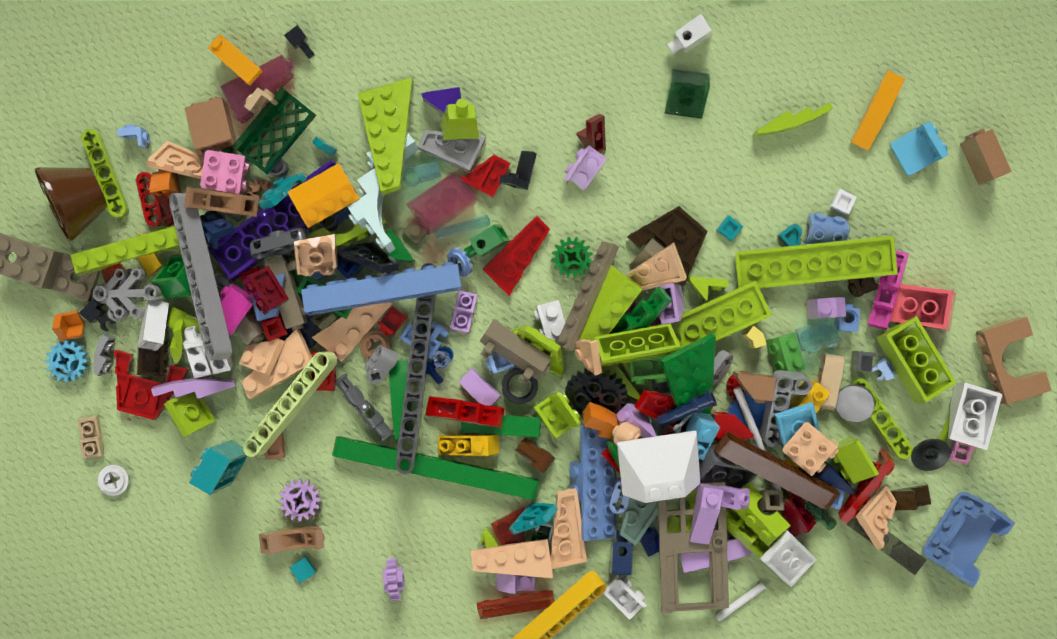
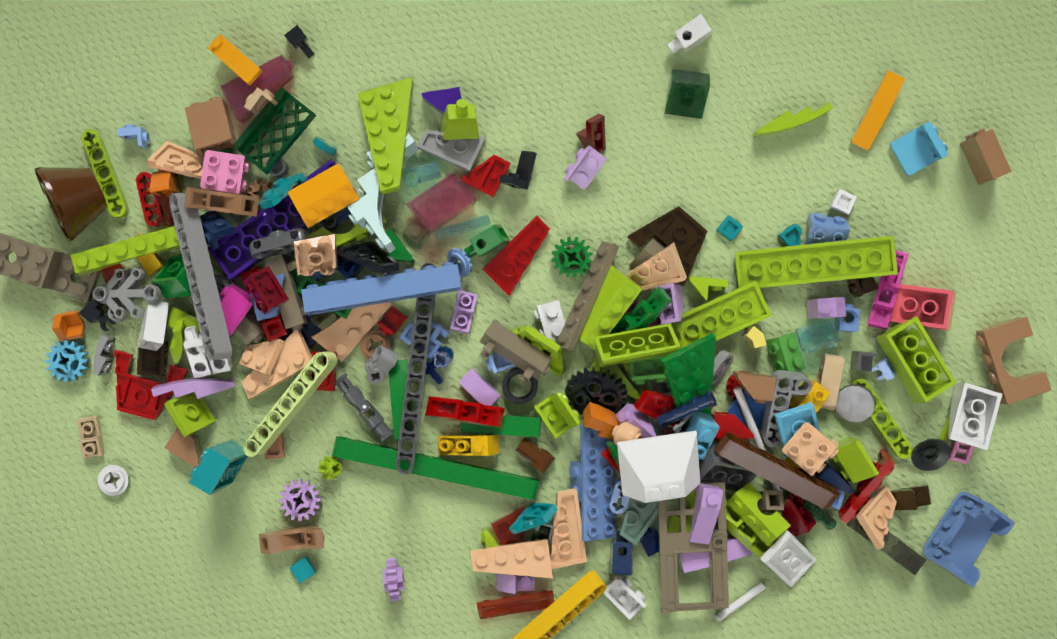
(186, 448): none -> medium nougat slope
(330, 467): none -> lime gear
(588, 353): light nougat wing -> none
(735, 498): lavender bracket -> none

